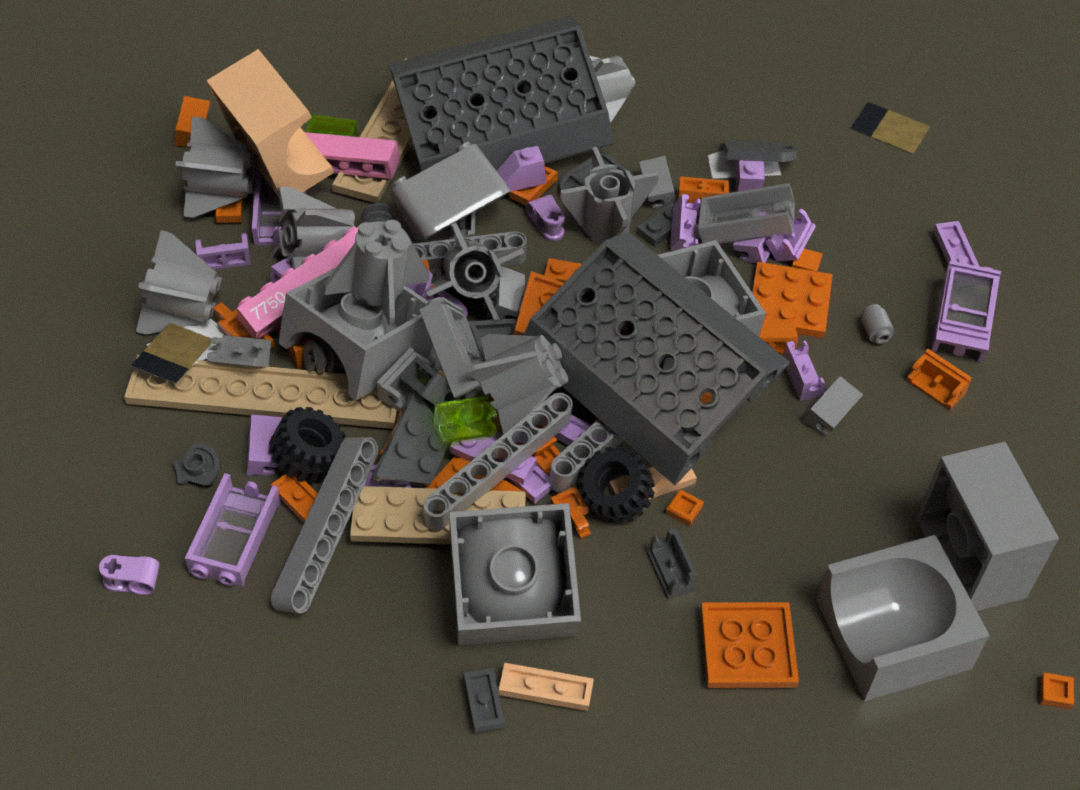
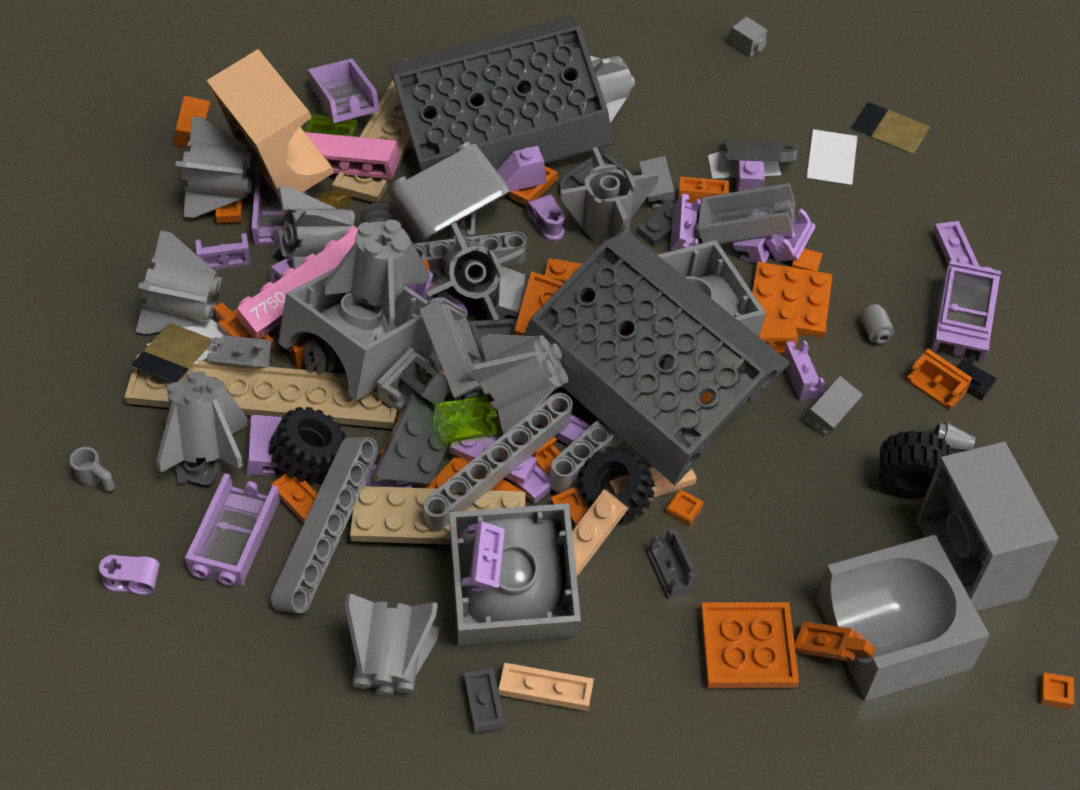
(89, 470): none -> light grey piece
(200, 423): none -> light grey brick
(336, 199): none -> clear yellow plate
(344, 90): none -> lavender door
(389, 643): none -> light grey brick
(486, 557): none -> lavender hinge
(596, 527): none -> light nougat plate
(748, 37): none -> light grey brick
(832, 157): none -> white sticker
(832, 642): none -> orange hinge
(910, 462): none -> black tyre
(954, 436): none -> light grey cone
(981, 380): none -> black bracket

